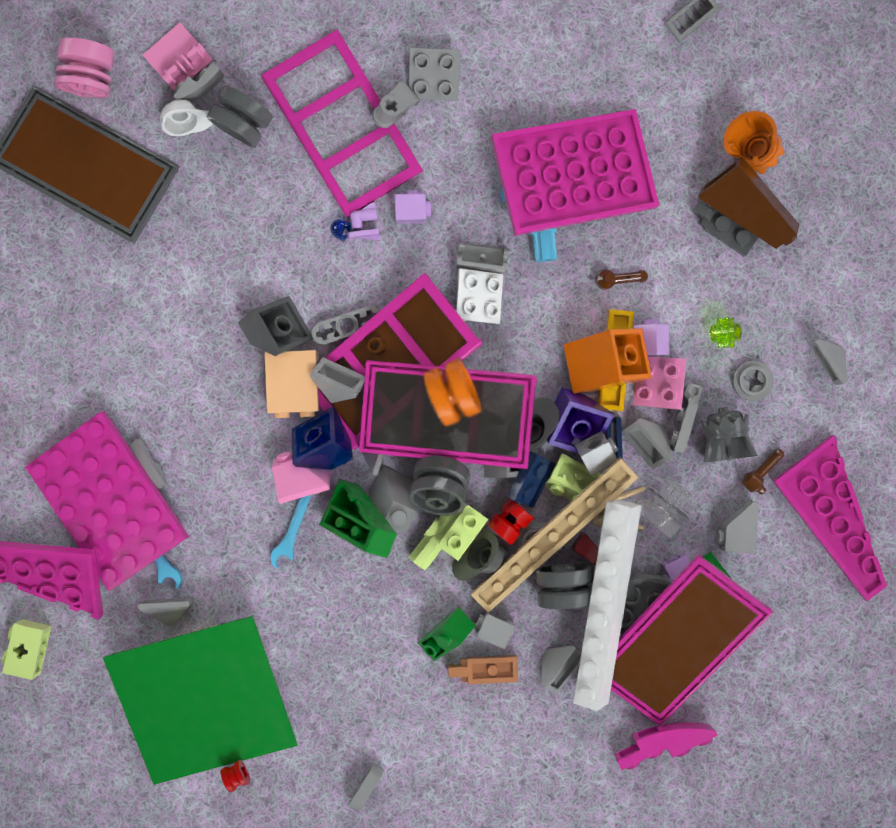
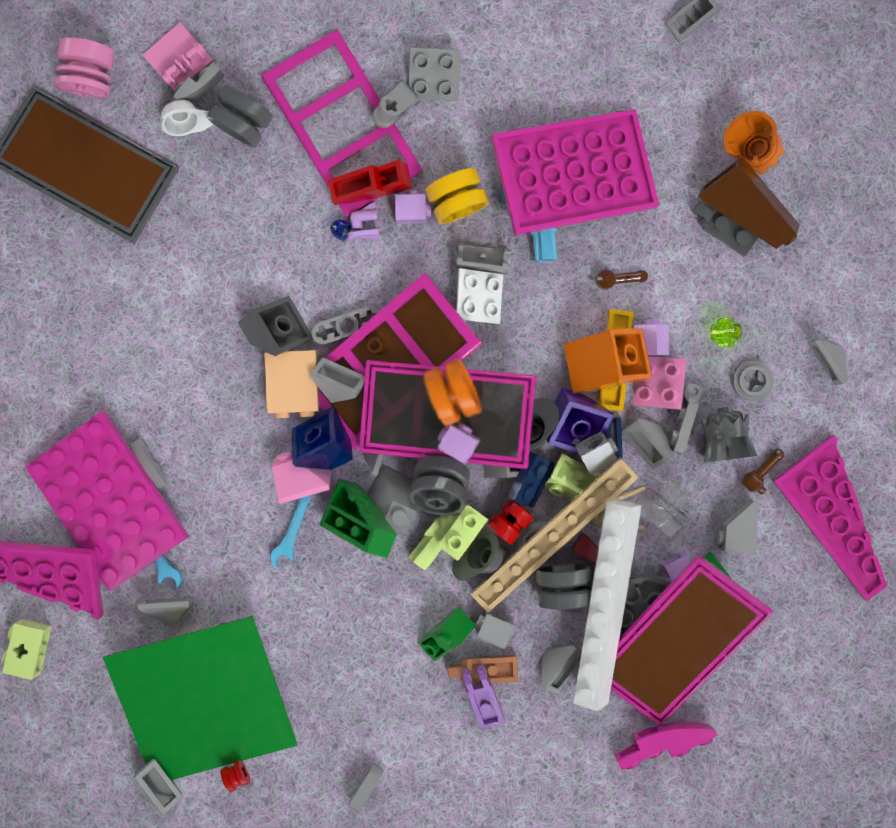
(157, 787): none -> light grey slope
(370, 183): none -> red slope
(457, 196): none -> yellow wheel
(458, 441): none -> lavender brick
(483, 699): none -> medium lavender hinge

